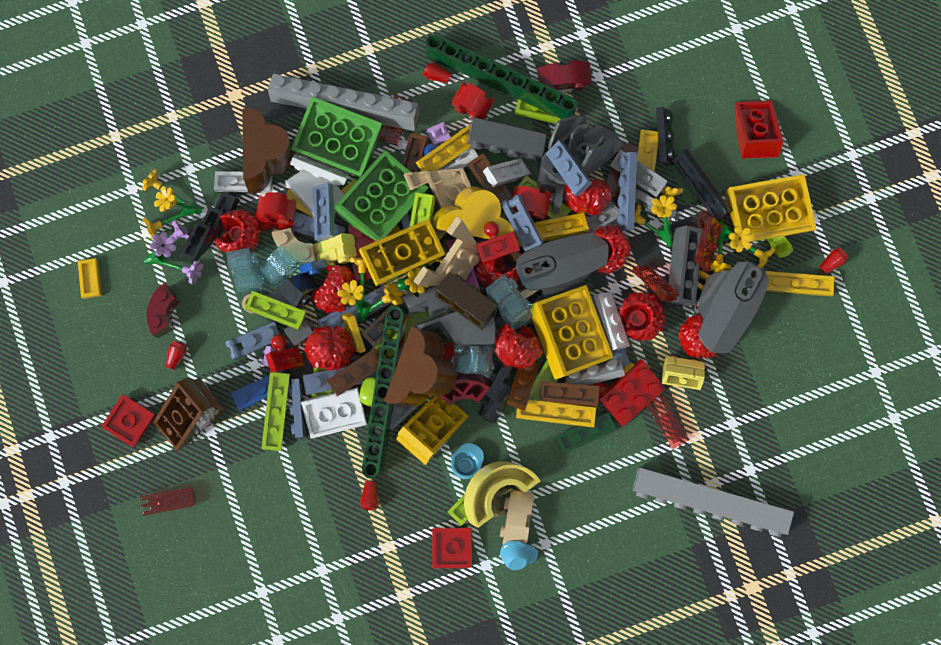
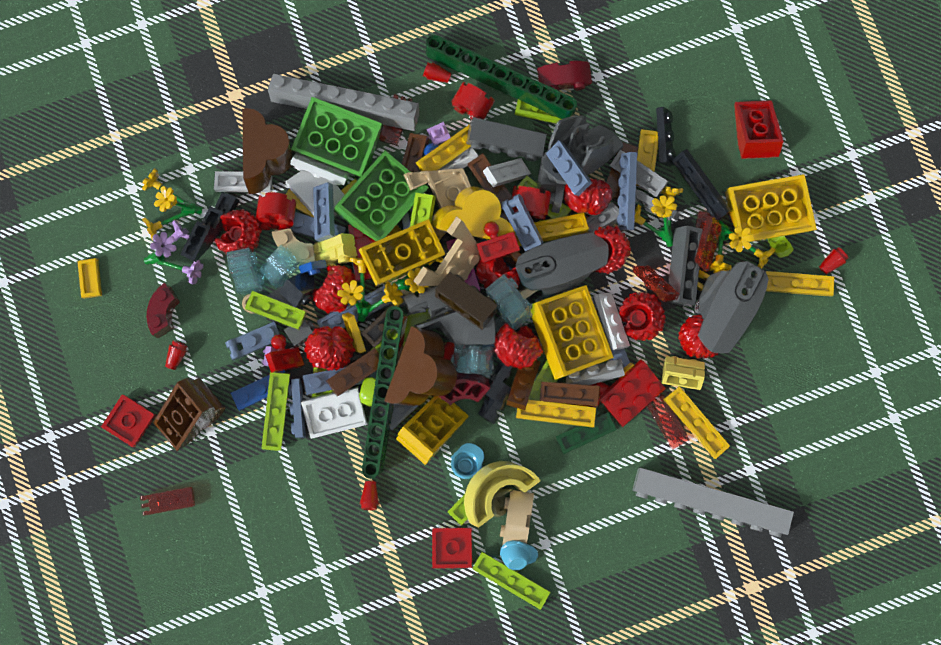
(511, 580): none -> lime plate
(696, 422): none -> yellow plate

